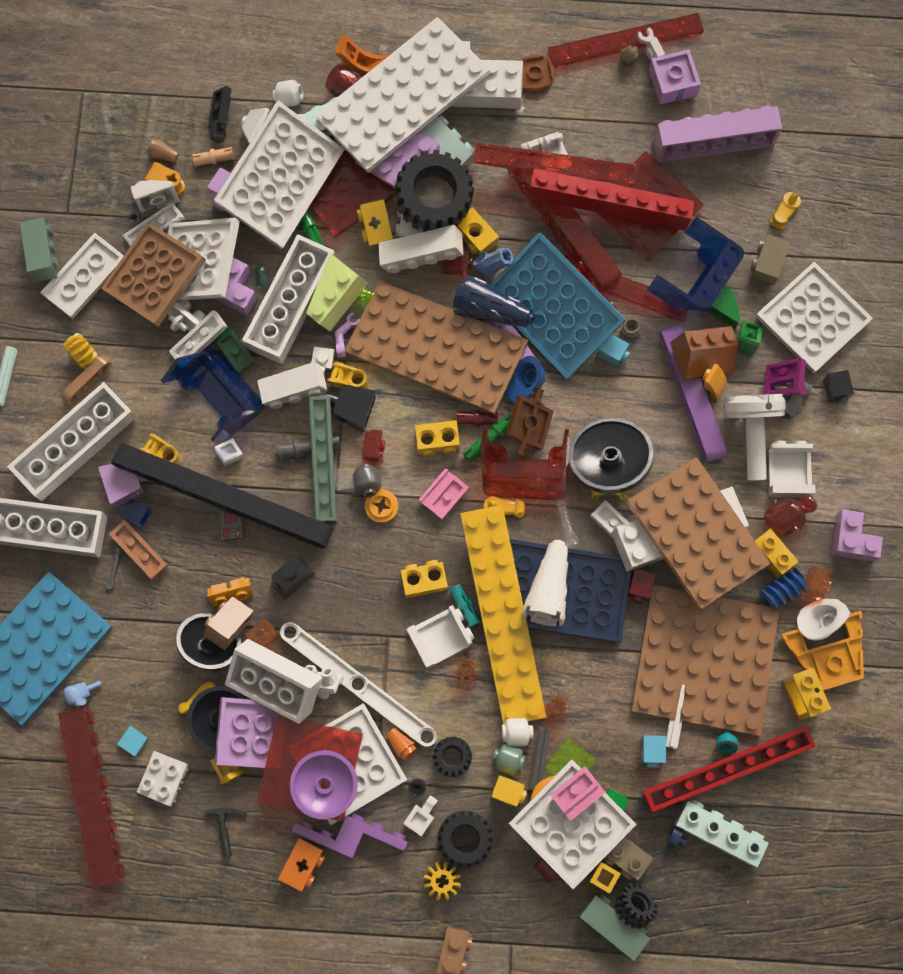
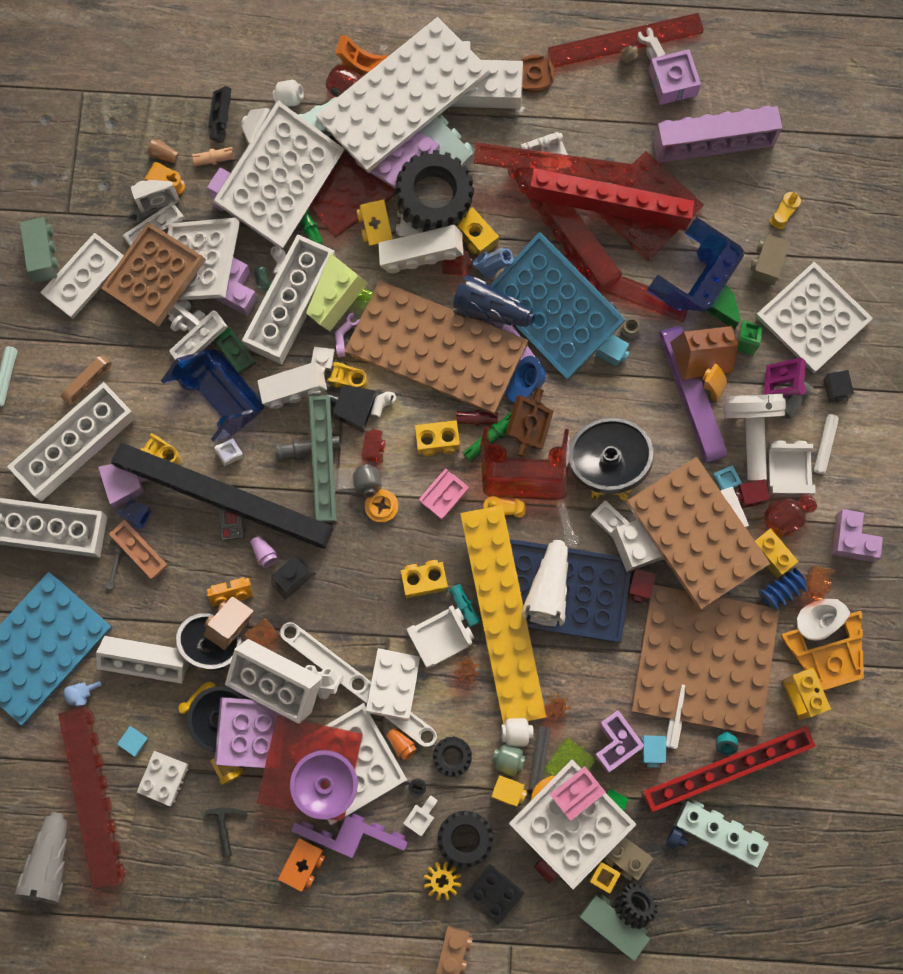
(45, 864): none -> light grey cone
(80, 350): yellow gear -> none
(141, 659): none -> white brick
(264, 553): none -> lavender cone
(279, 256): none -> white arm
(381, 401): none -> white arm
(393, 684): none -> white plate
(494, 894): none -> black hinge
(623, 742): none -> lavender brick
(727, 478): none -> medium azure tile
(752, 494): none -> dark red brick
(826, 444): none -> white axle

